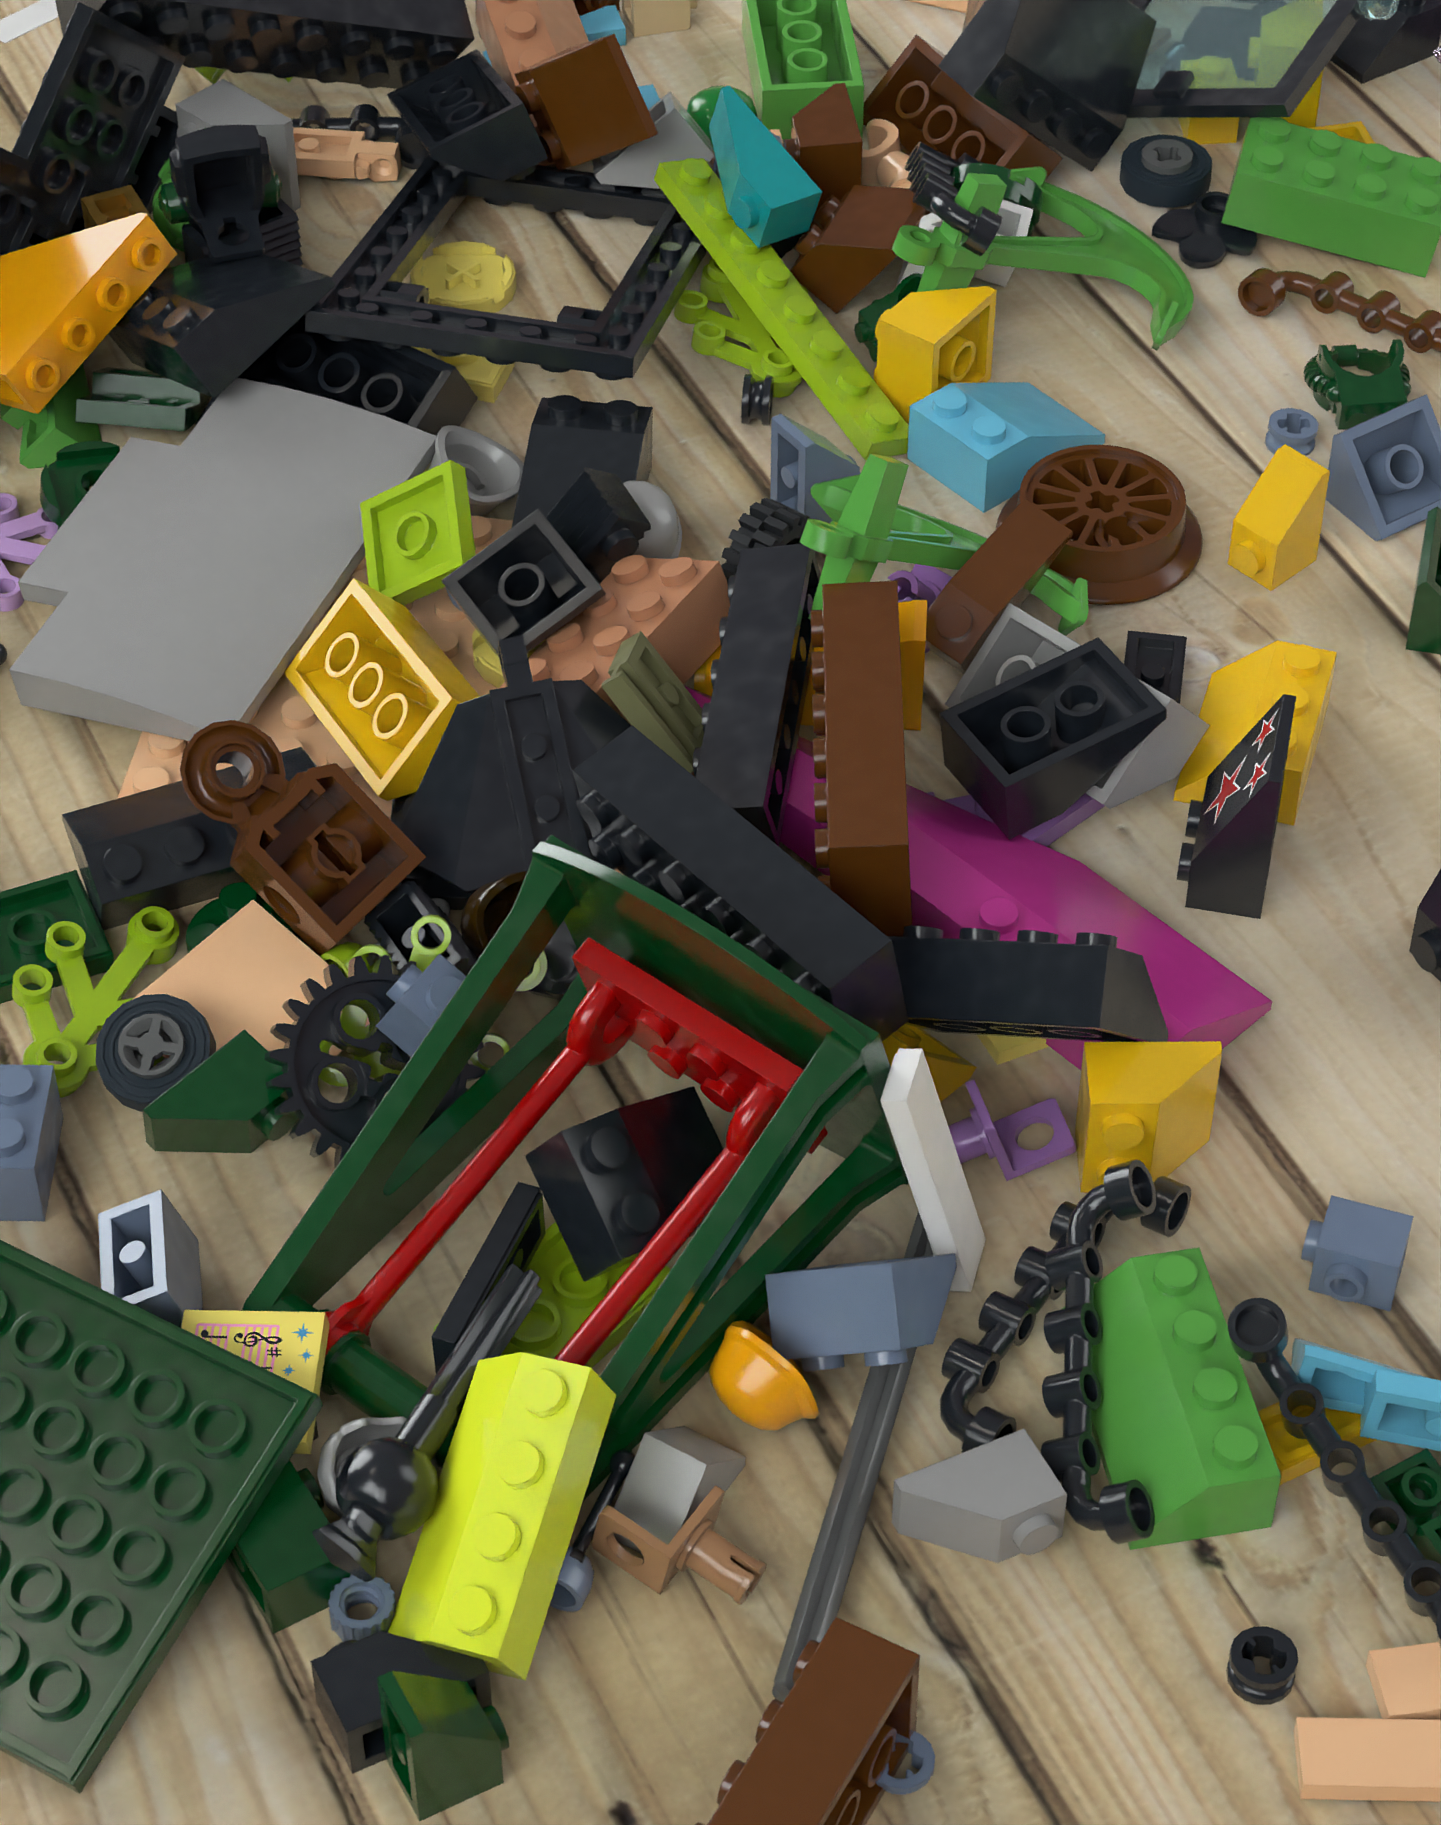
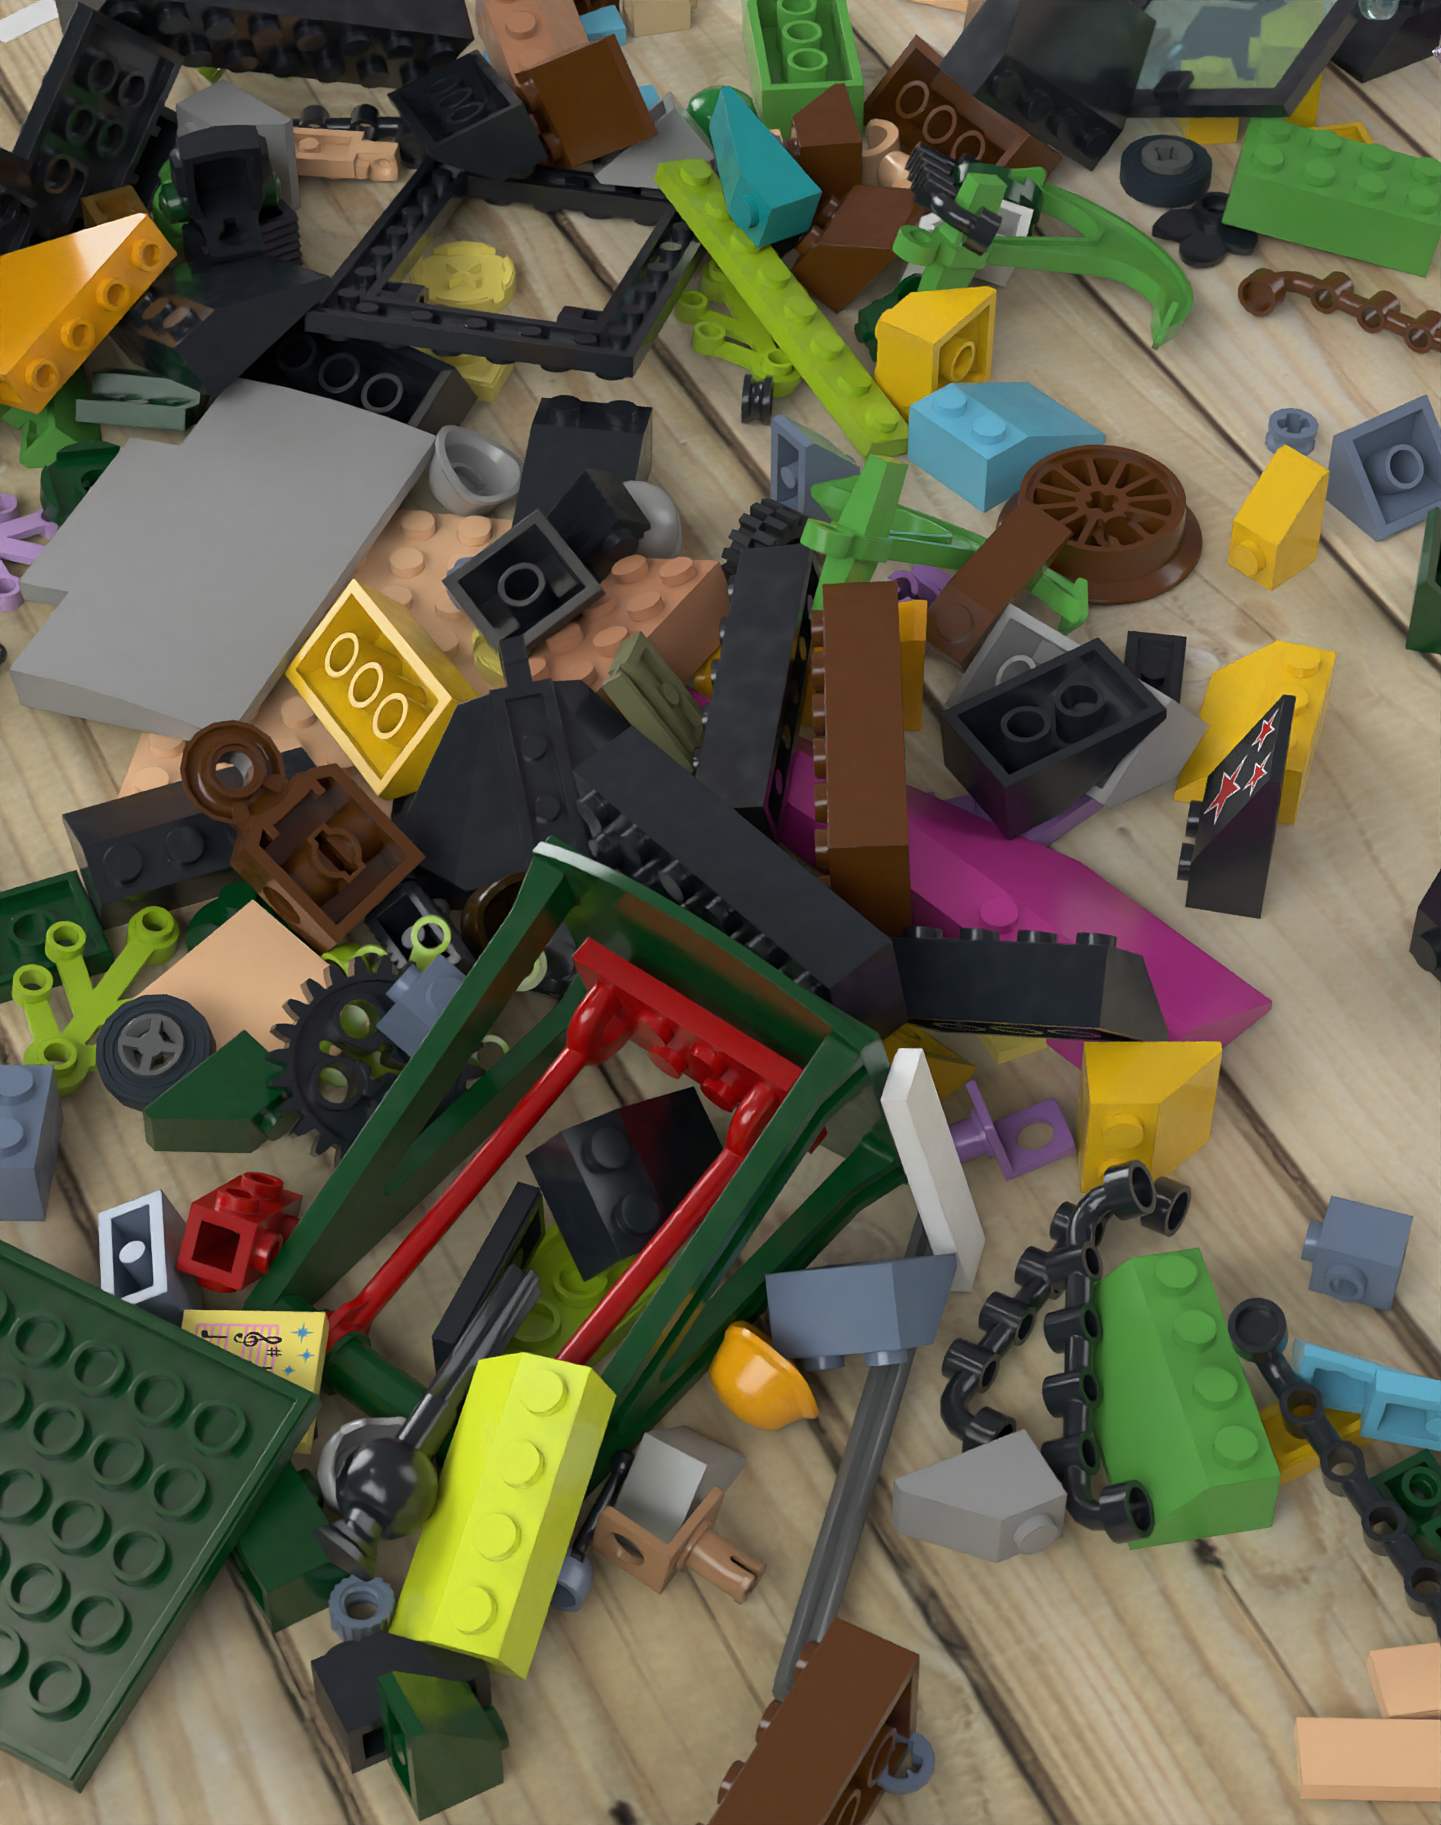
(238, 1231): none -> red brick
(418, 533): lime tile -> none
(1266, 1643): black bush -> none
(1358, 396): dark green piece -> none

